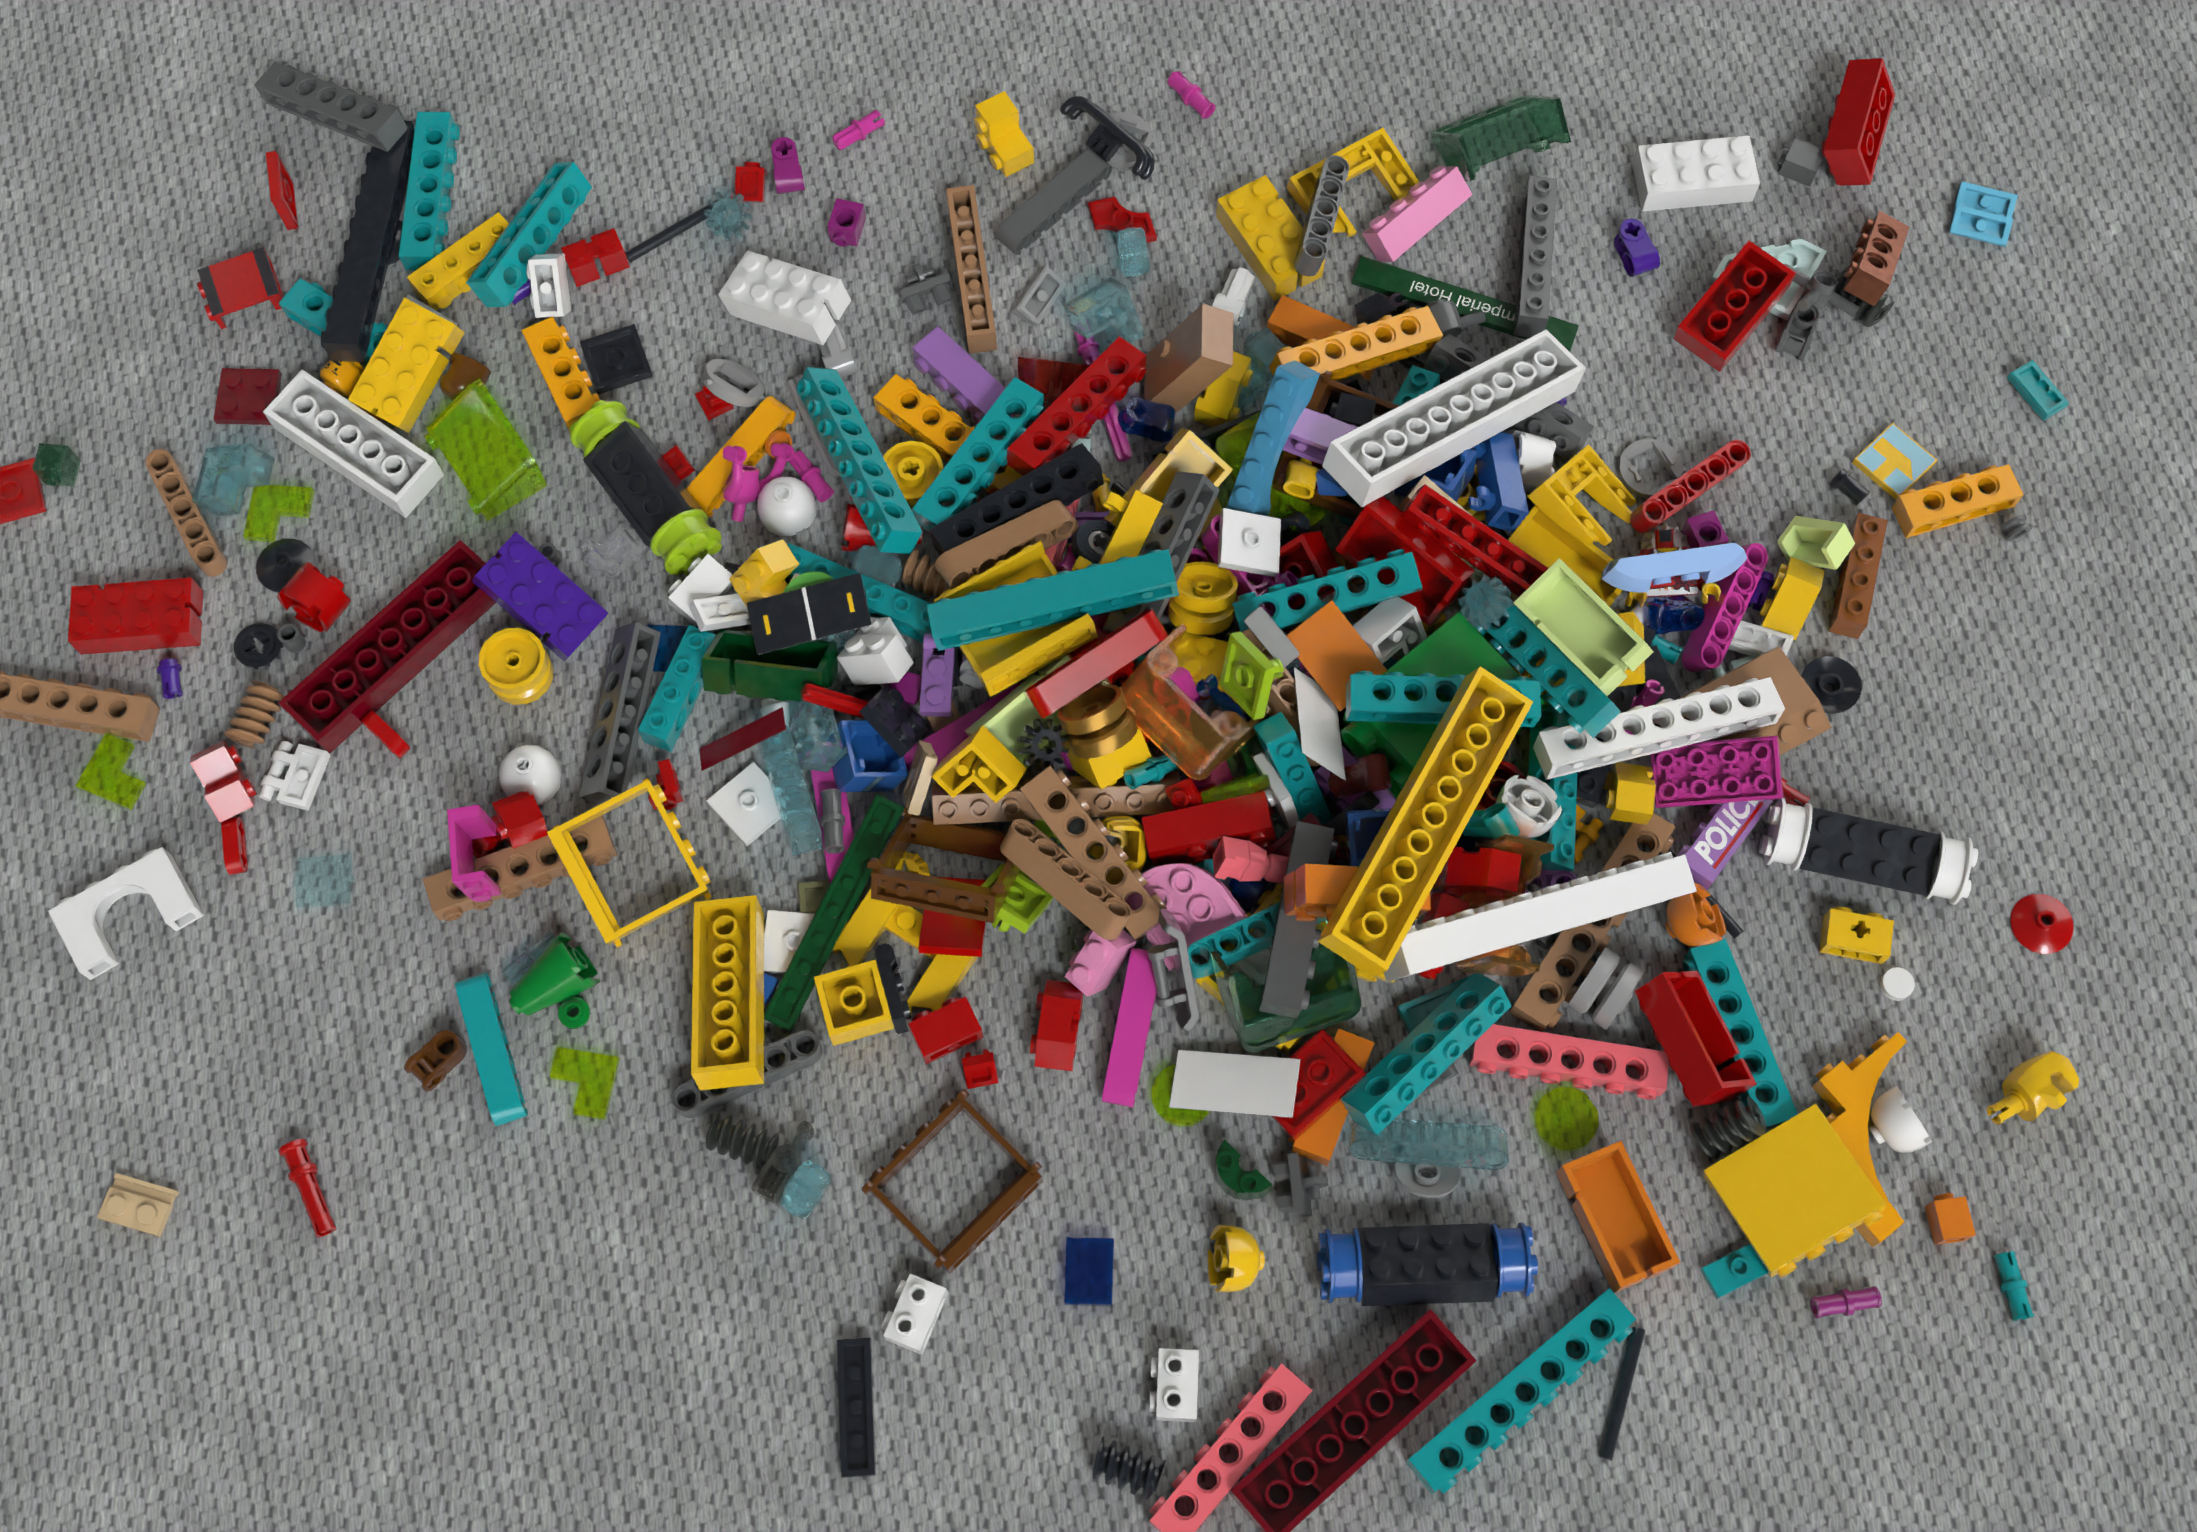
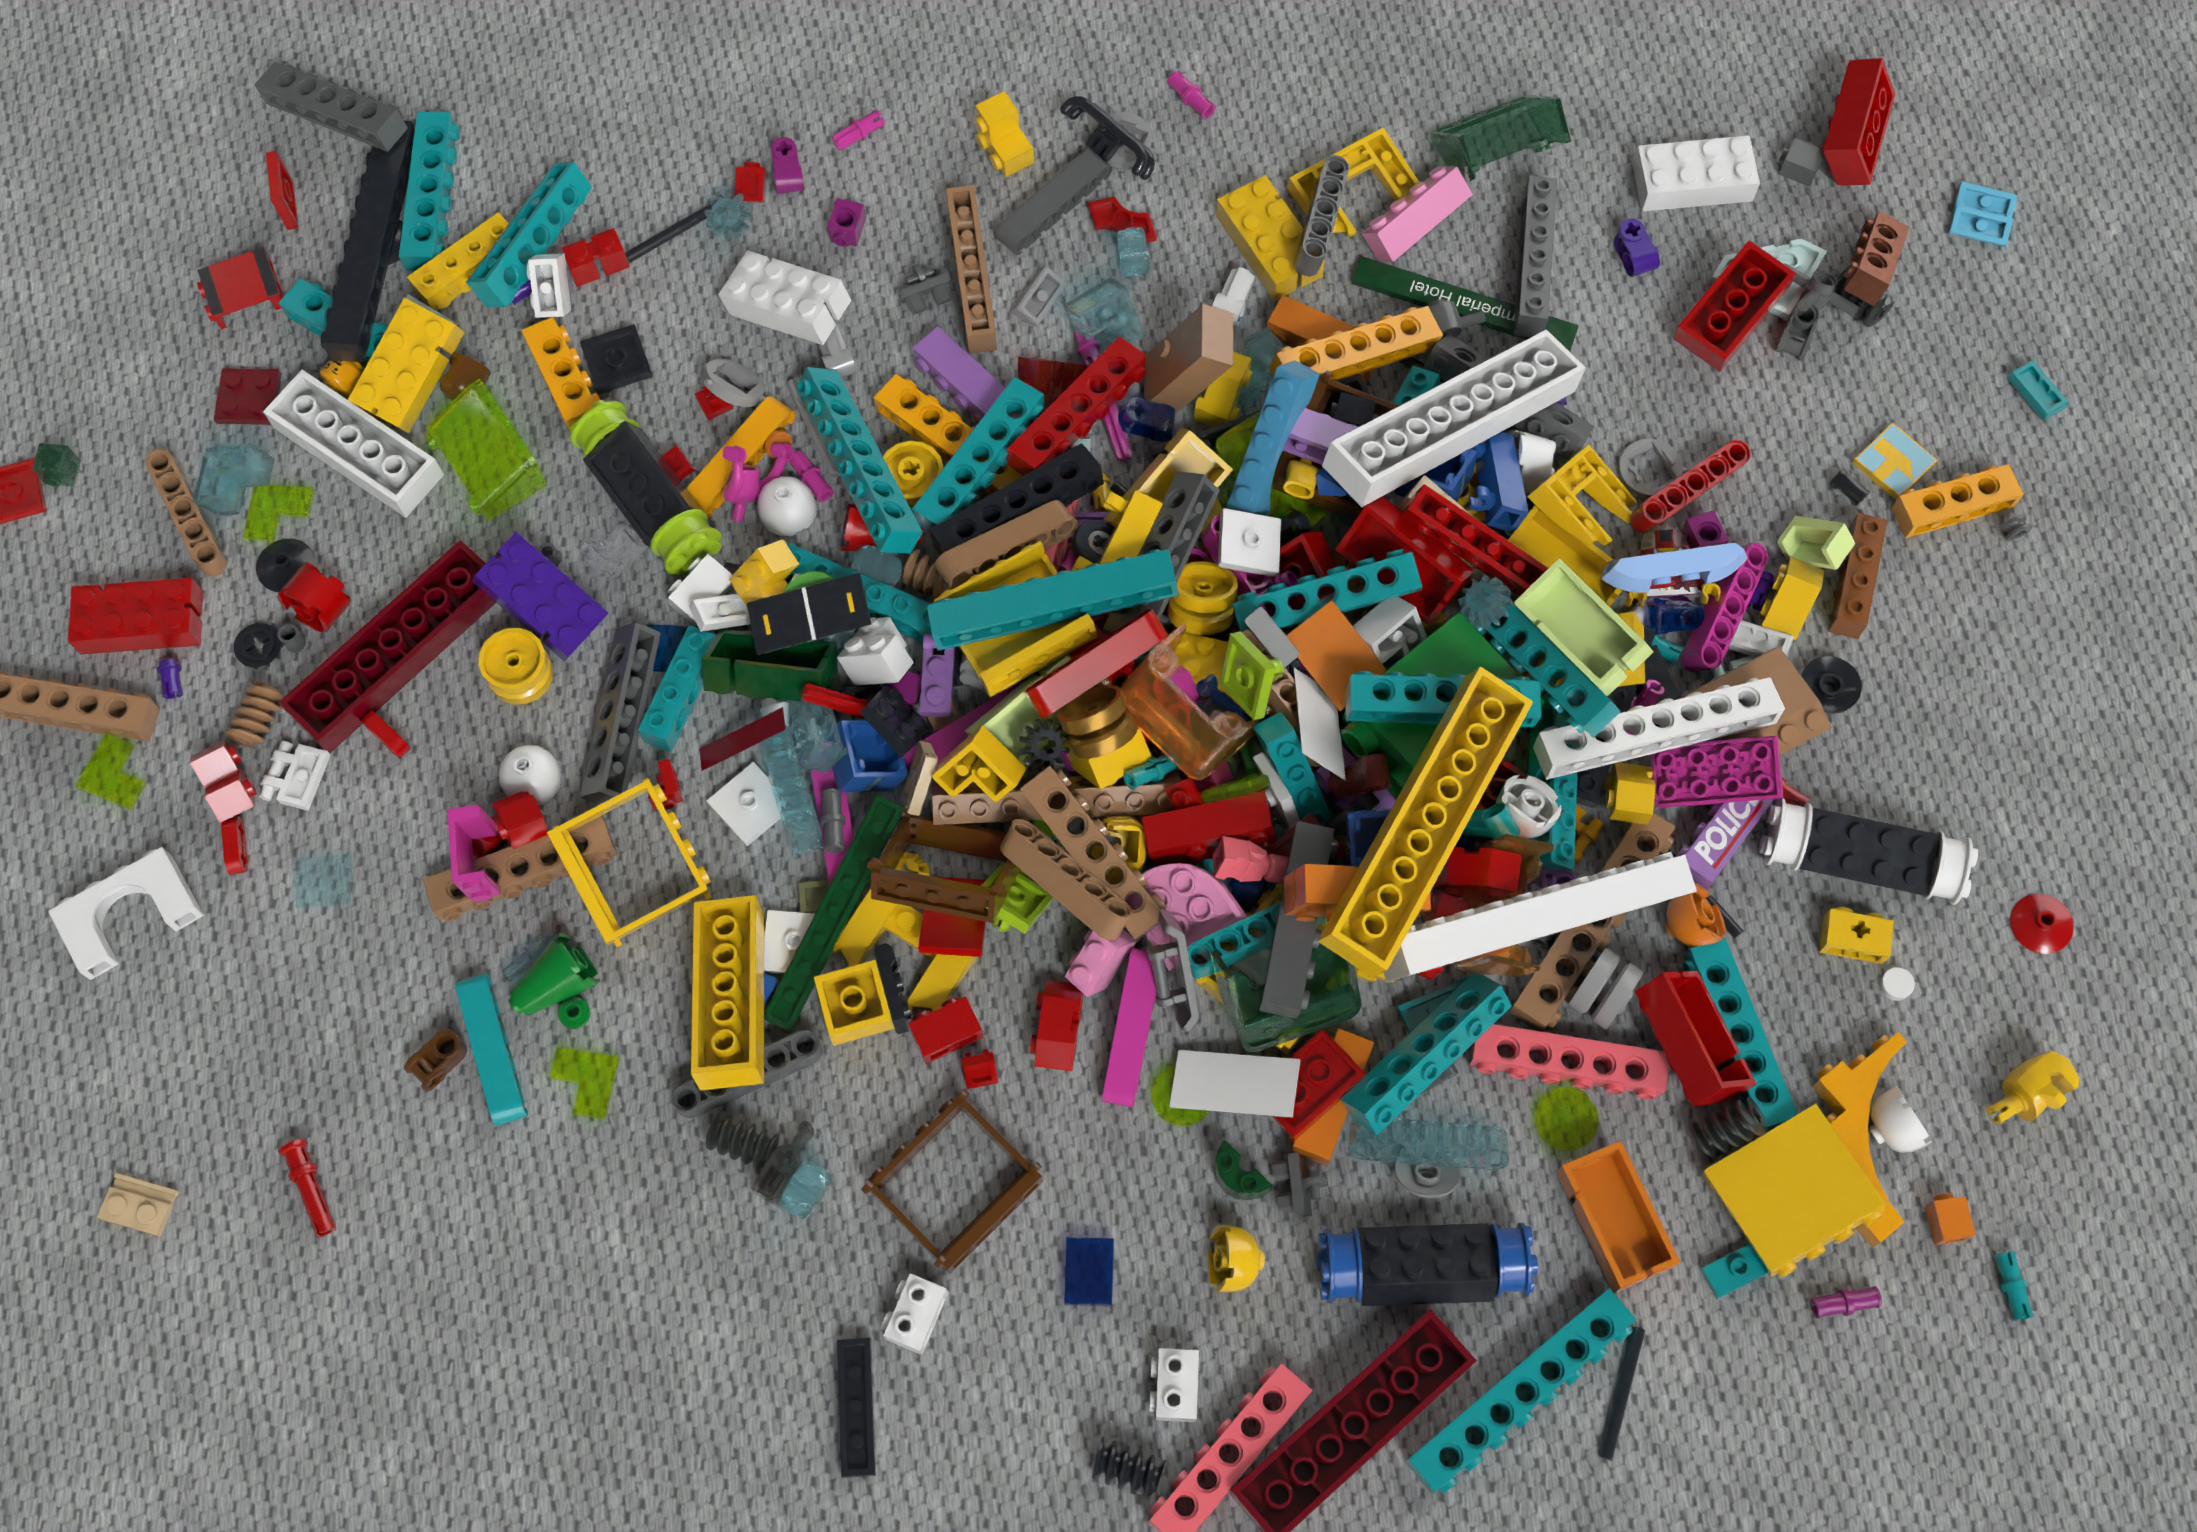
(1377, 306): black brick -> none

